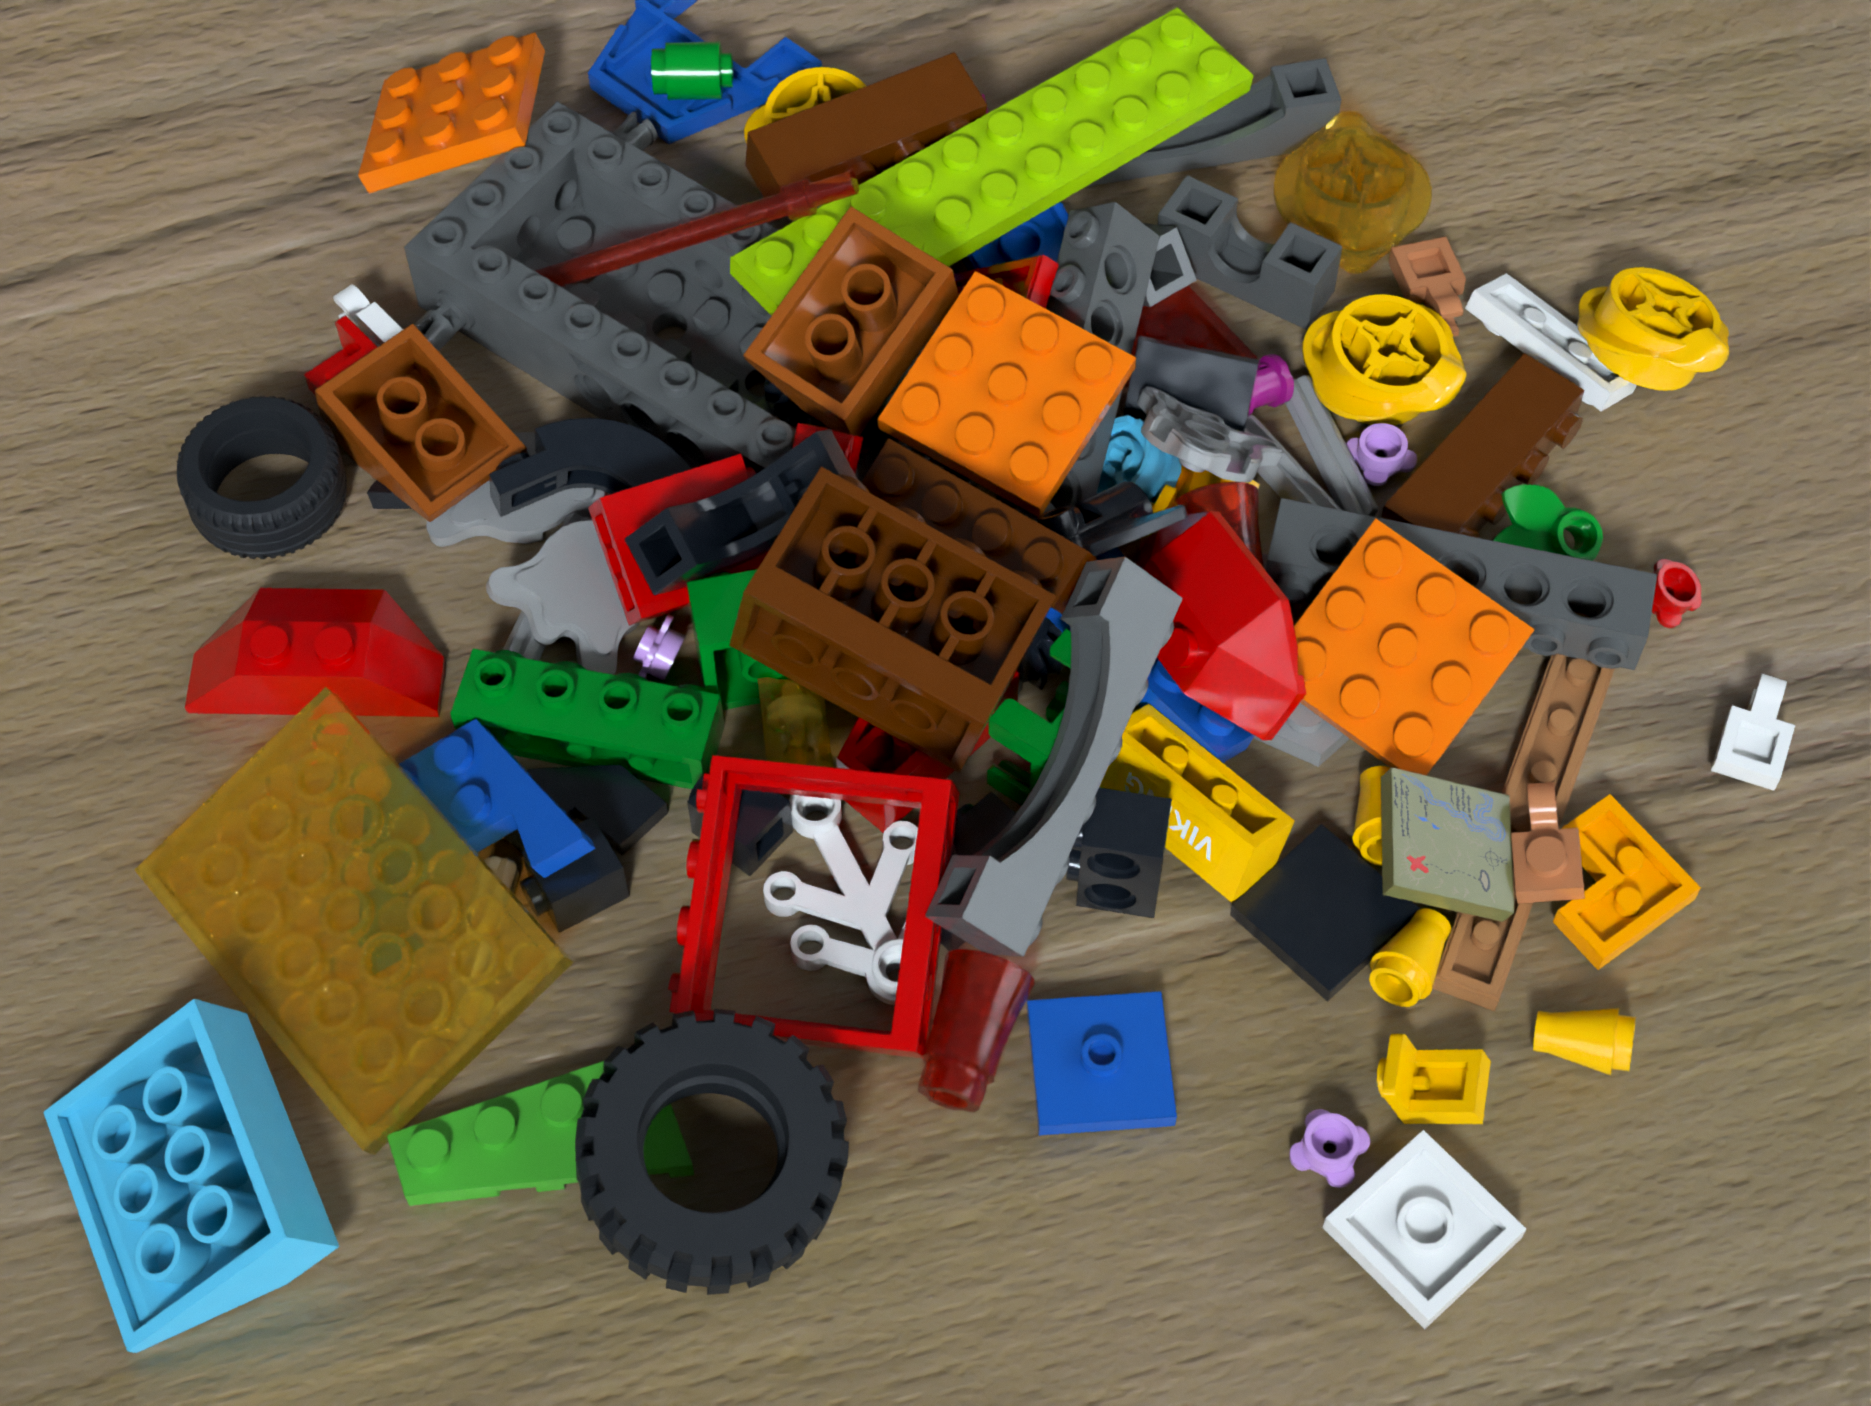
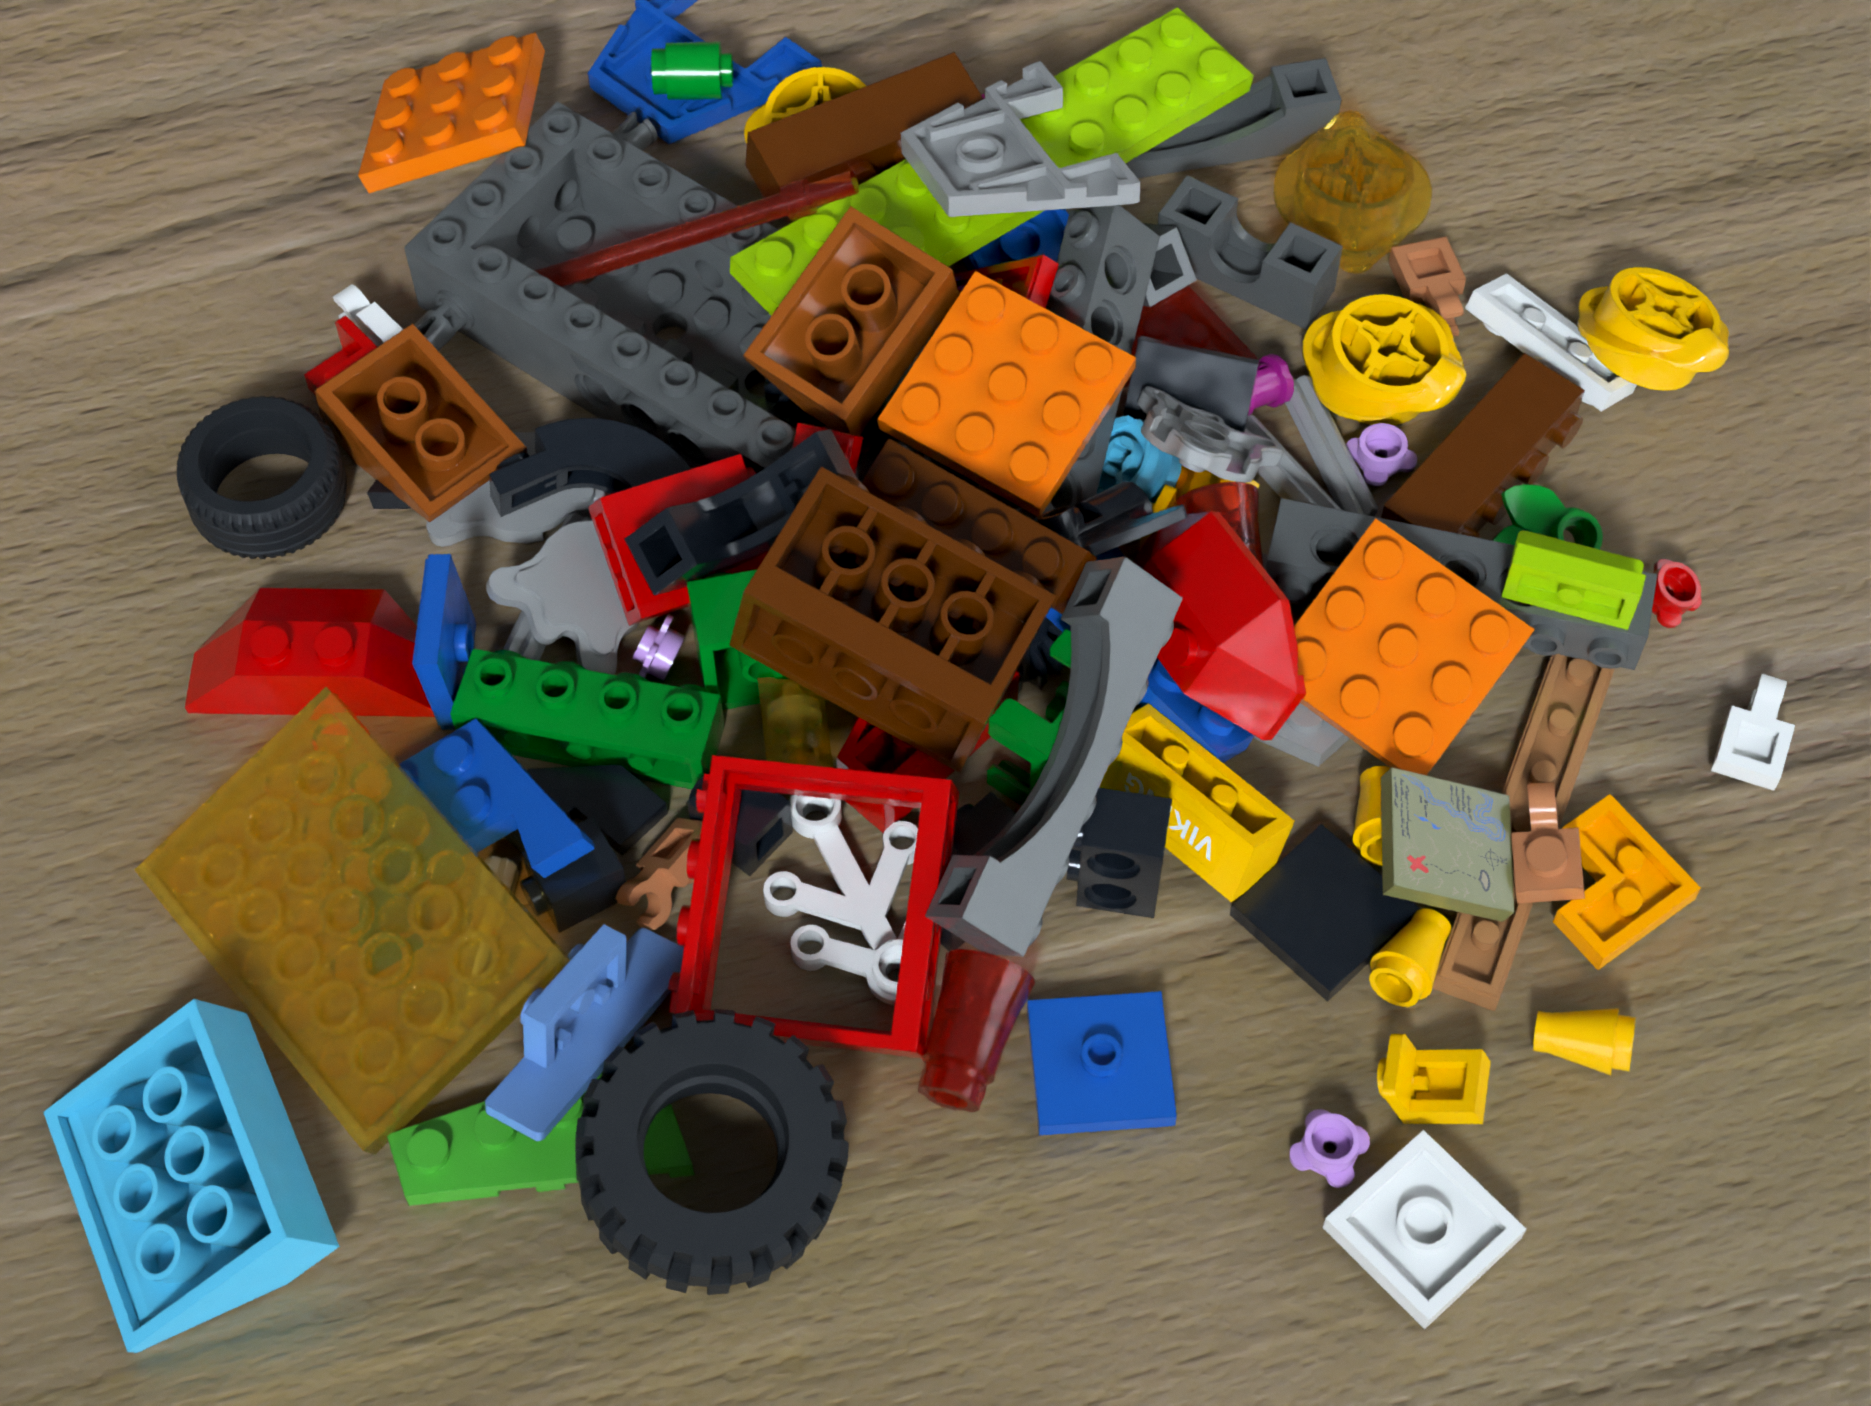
(443, 636): none -> blue plate
(579, 1022): none -> medium blue bracket
(660, 871): none -> nougat plate
(991, 164): none -> light grey wing
(1574, 579): none -> lime panel

